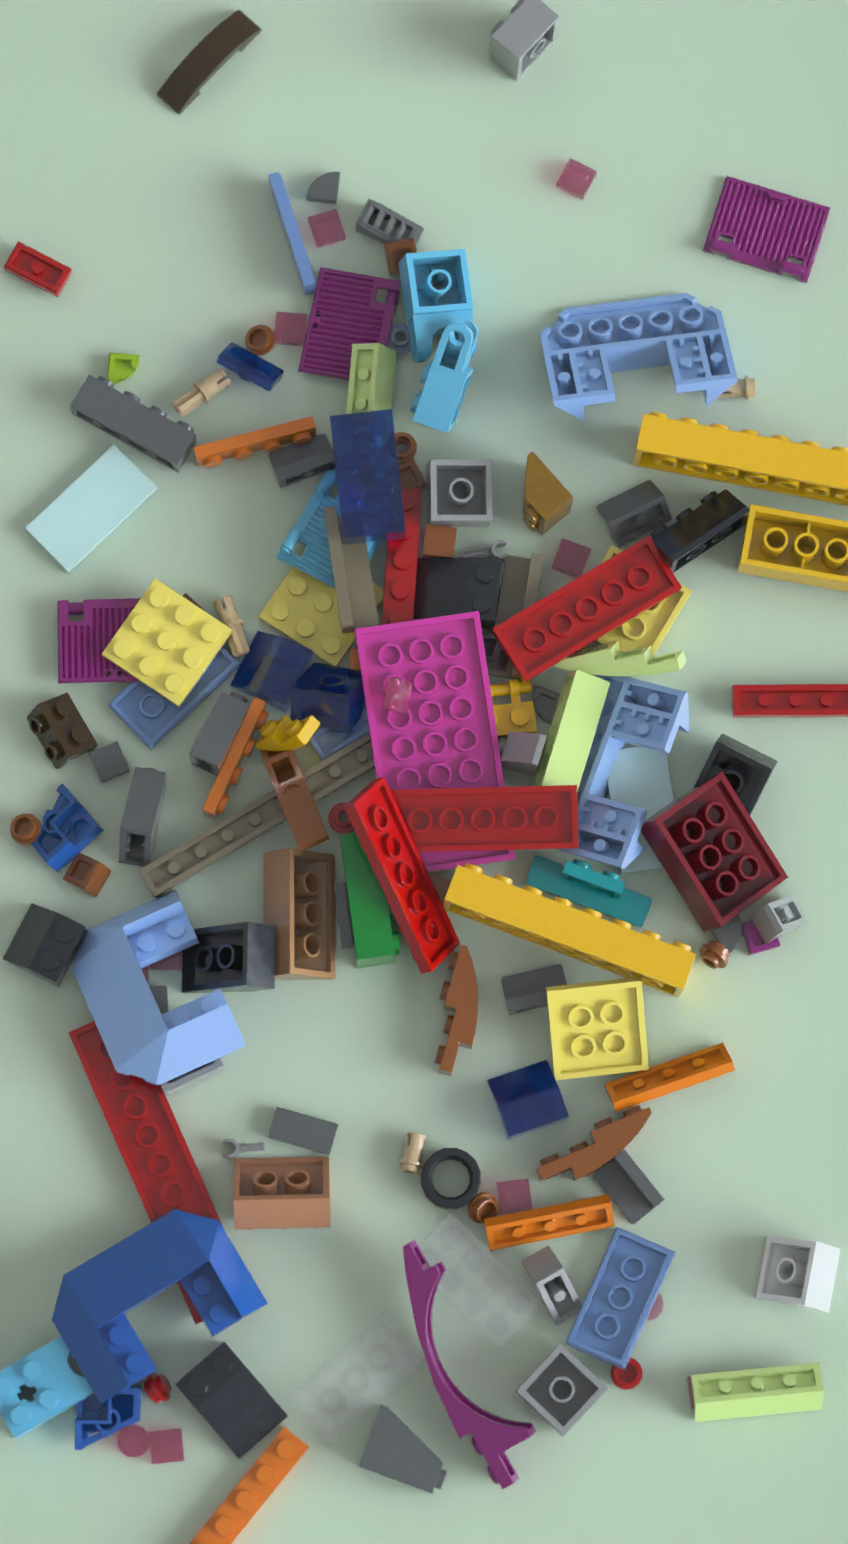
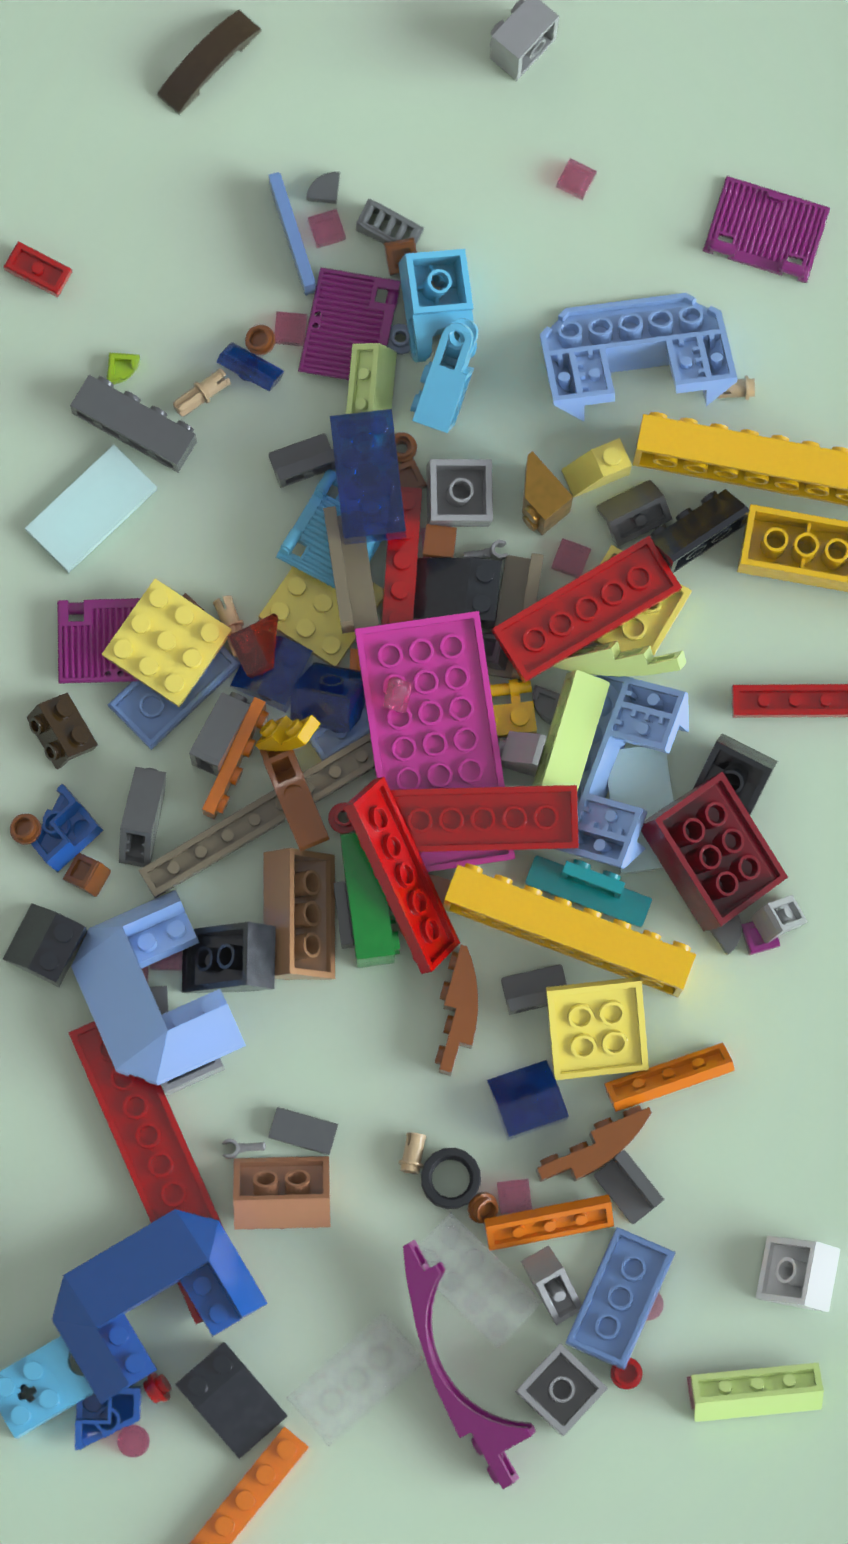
(109, 762): dark grey tile -> none
(166, 1446): clear pink tile -> none
(243, 445): orange plate -> none
(256, 645): none -> clear red slope
(401, 1455): dark grey slope -> none
(597, 468): none -> light yellow slope
(714, 954): dark orange plate -> none

